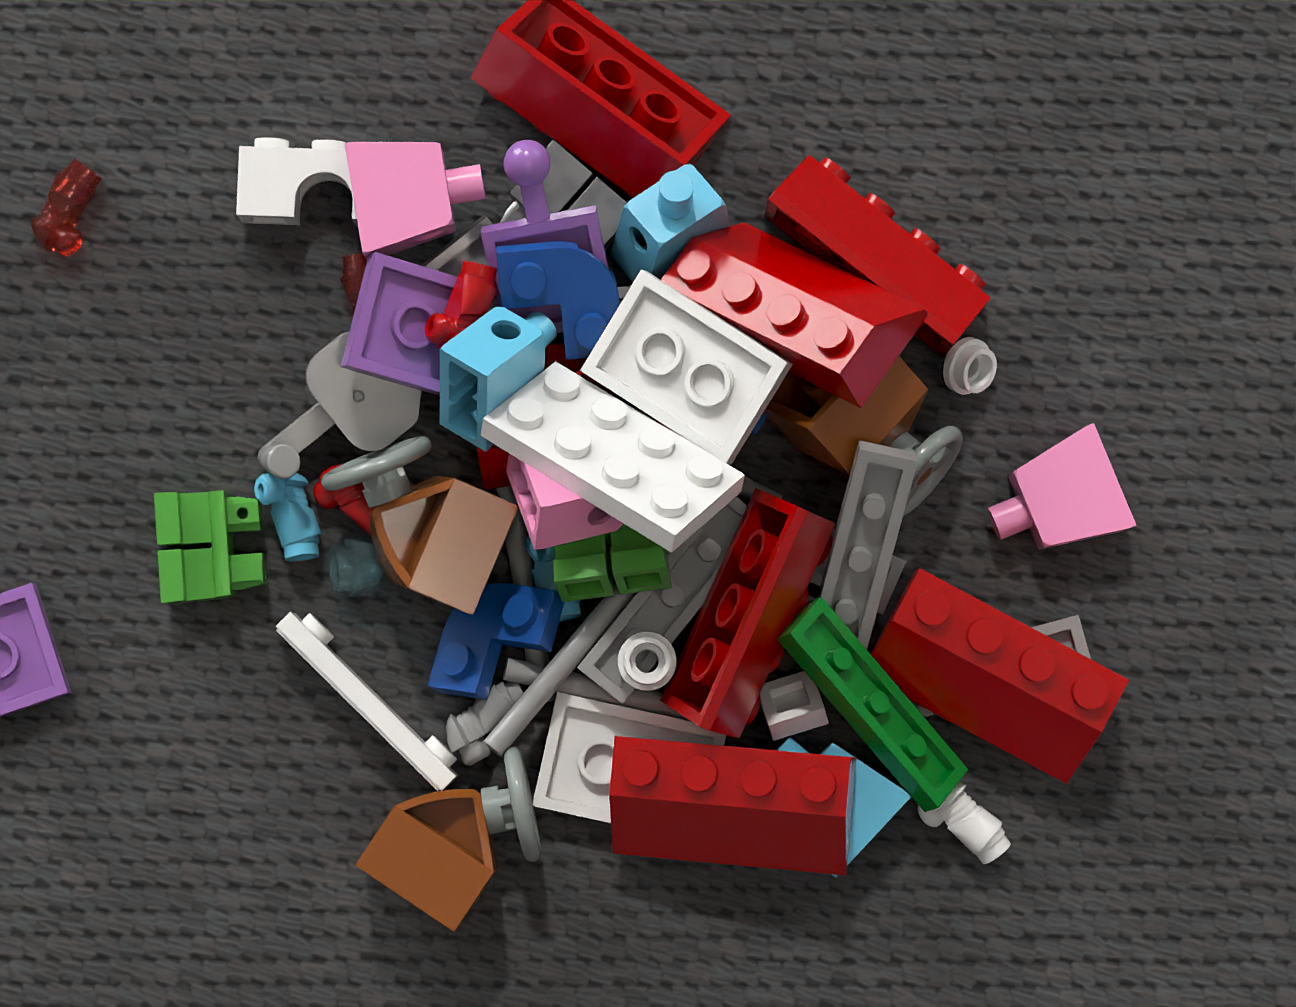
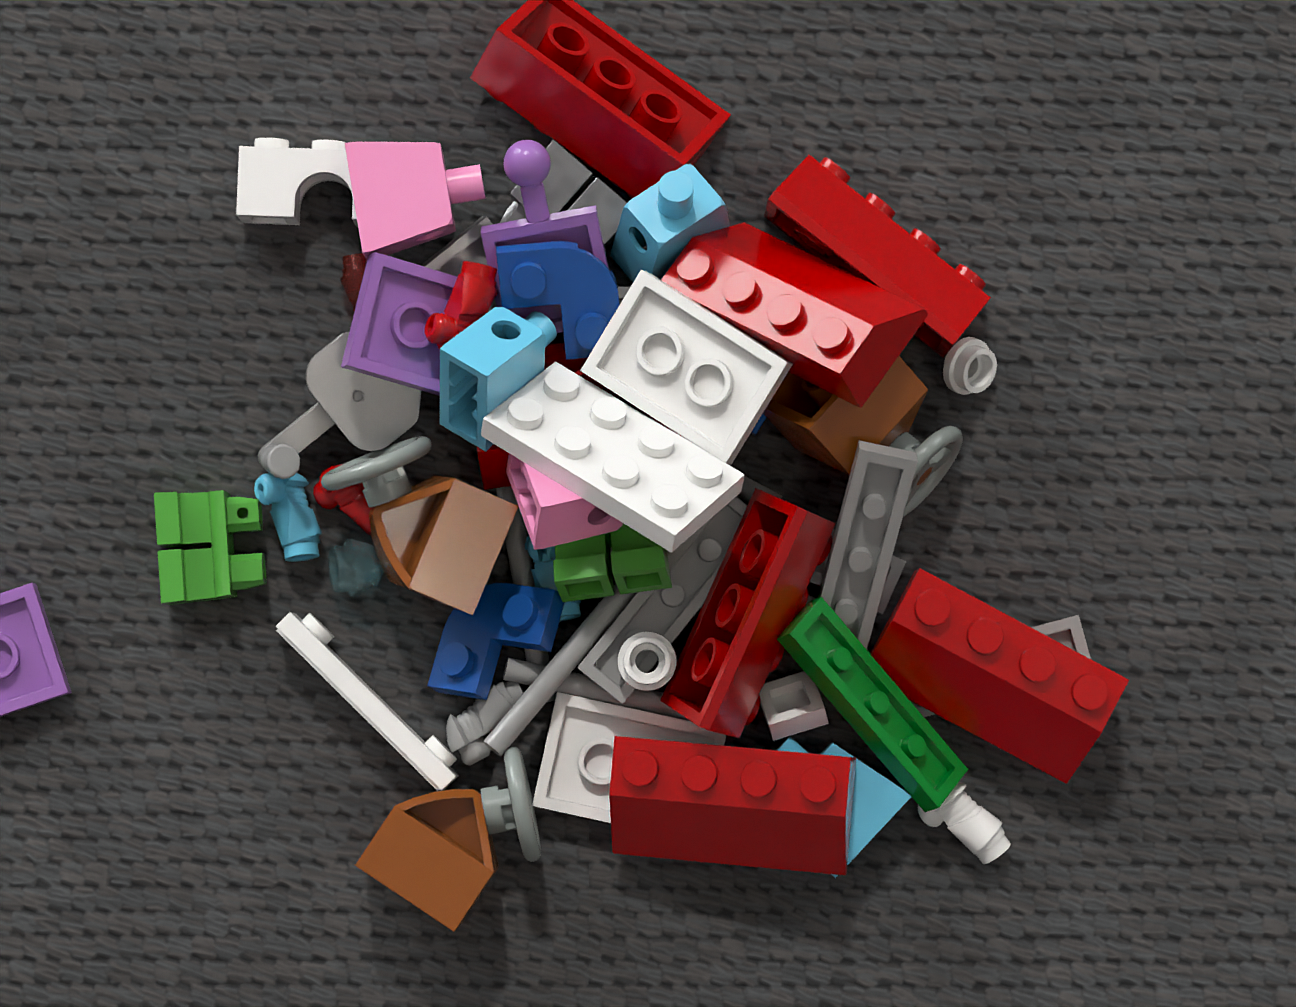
(65, 205): clear red arm -> none
(1065, 495): bright pink torso -> none

